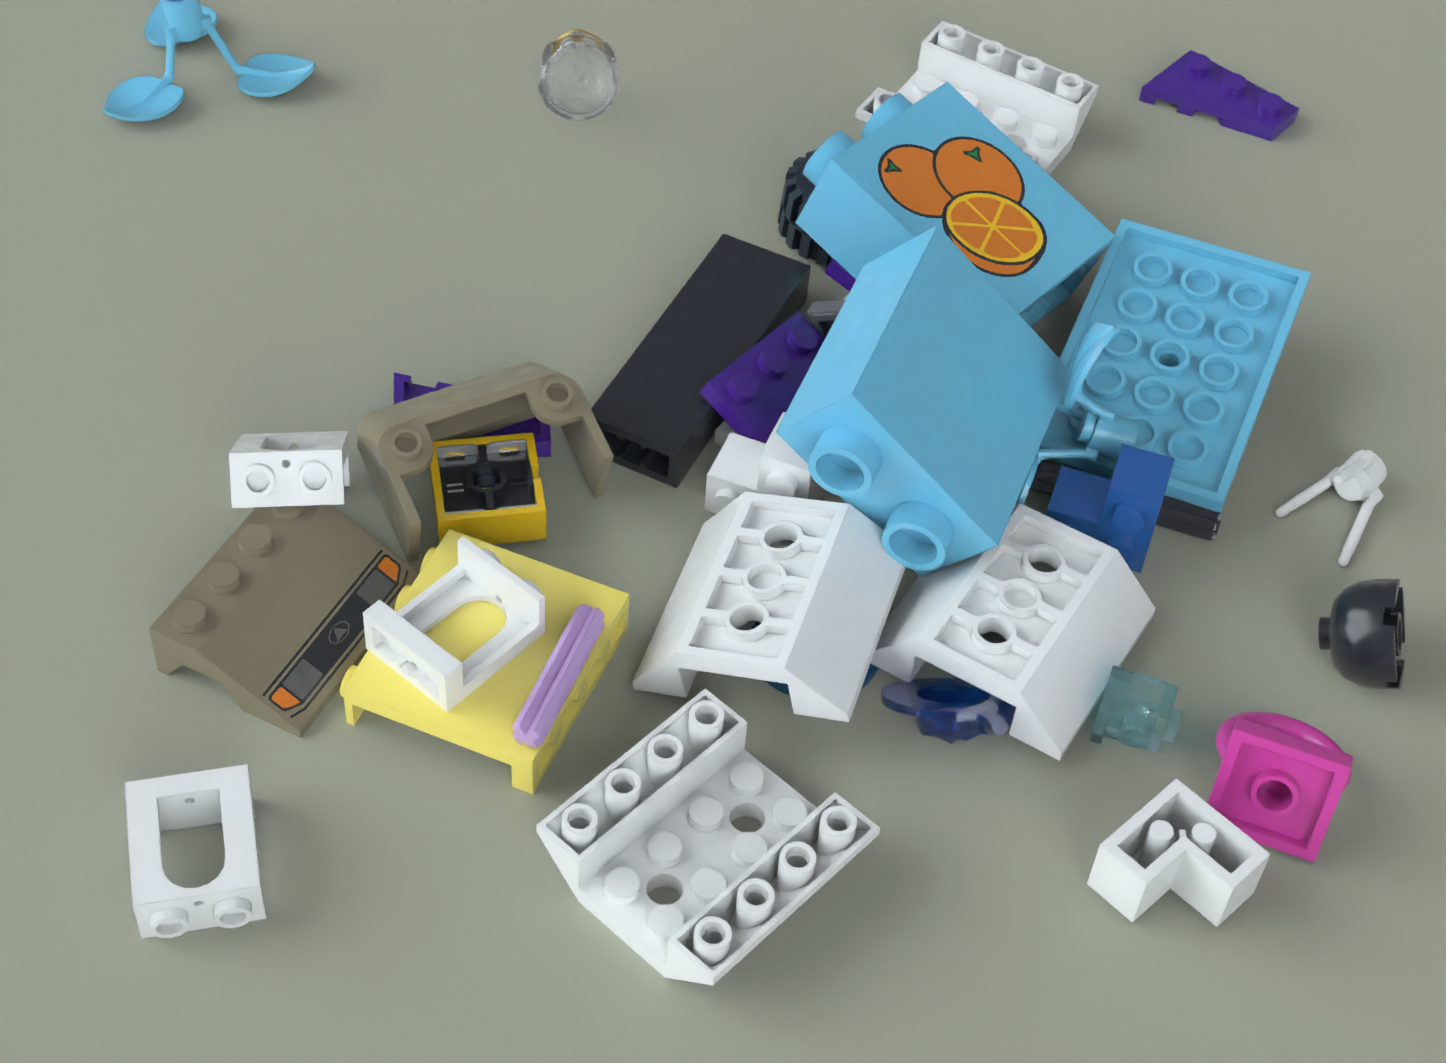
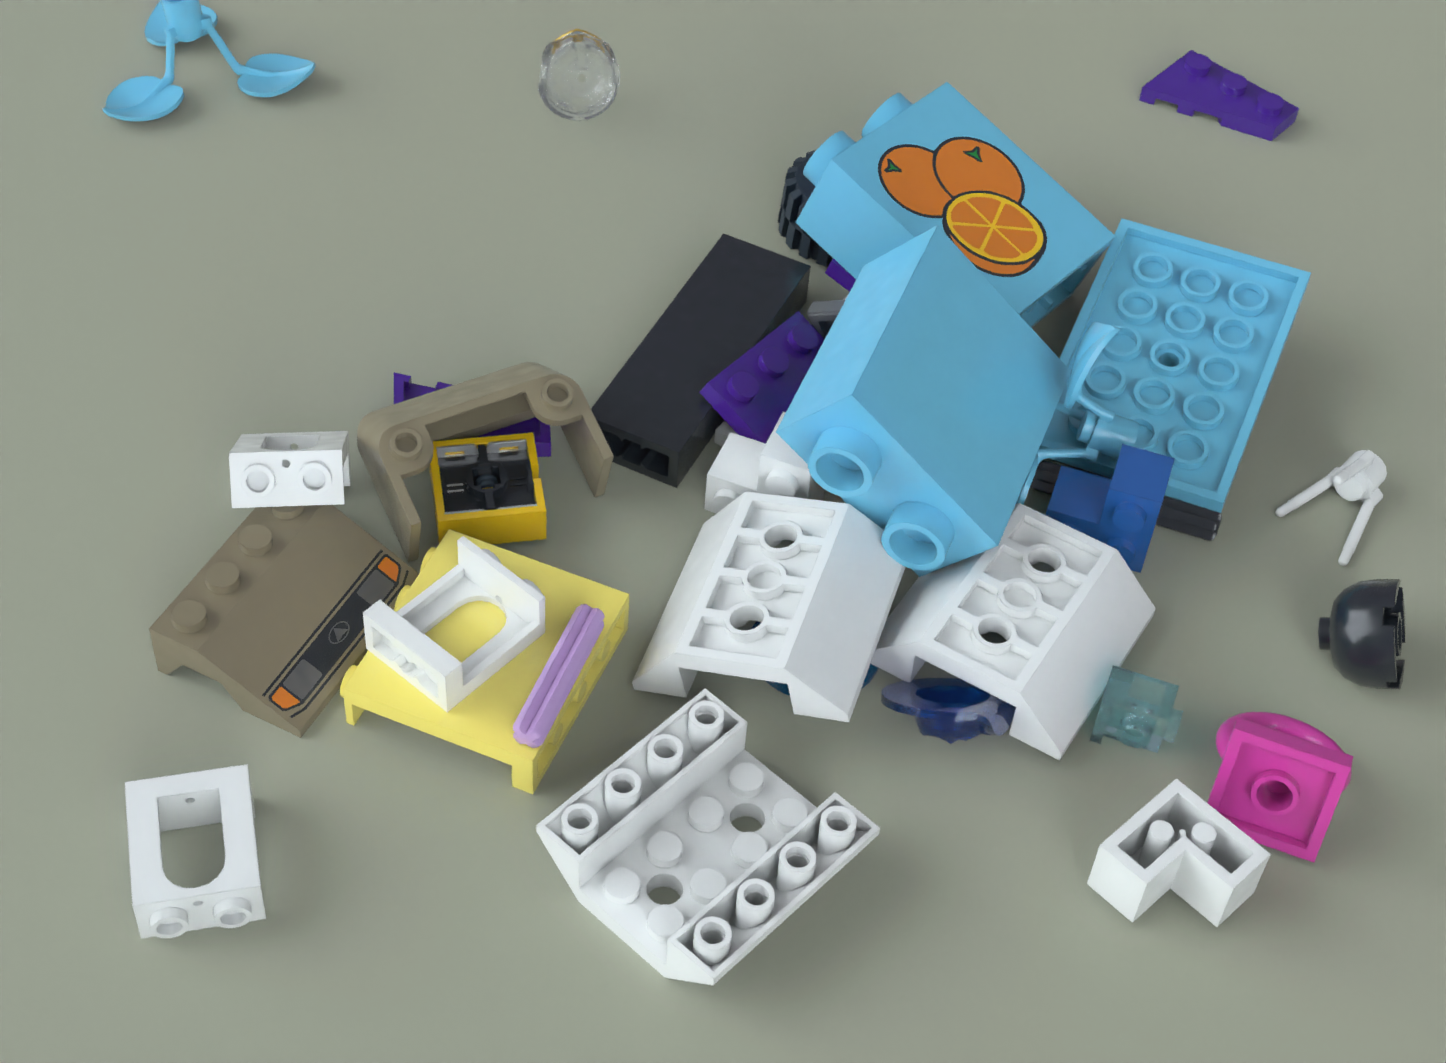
(1018, 93): white slope -> none

